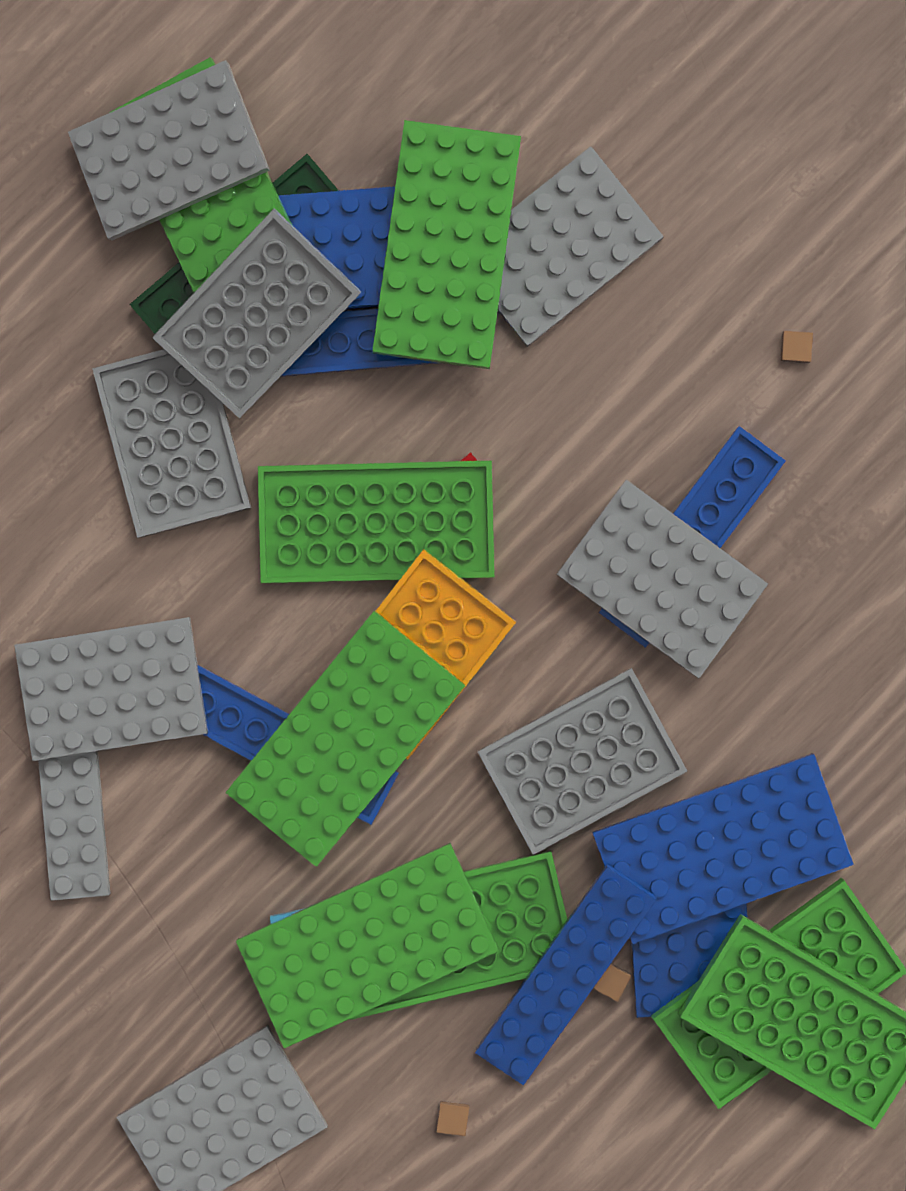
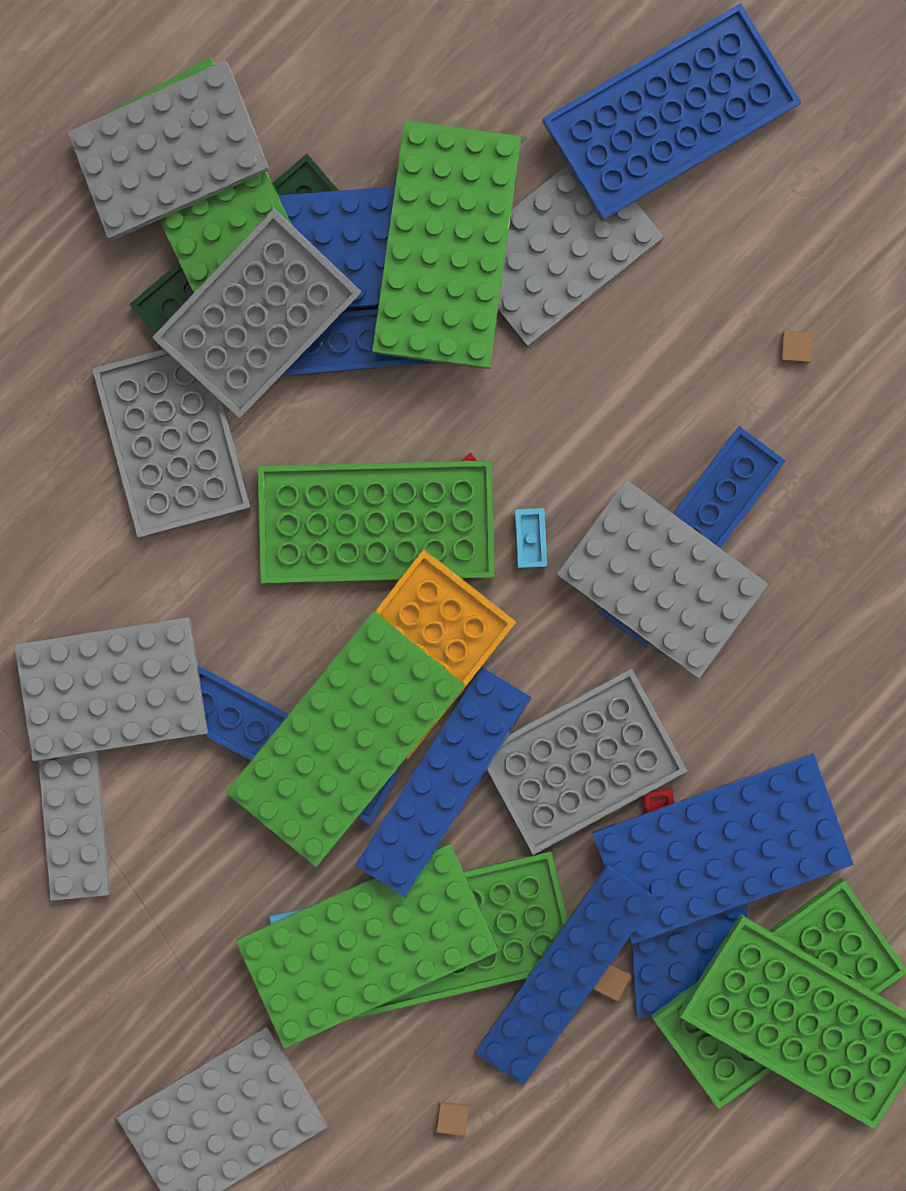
(443, 782): none -> blue plate
(531, 538): none -> medium azure plate
(657, 799): none -> red tile
(671, 111): none -> blue plate

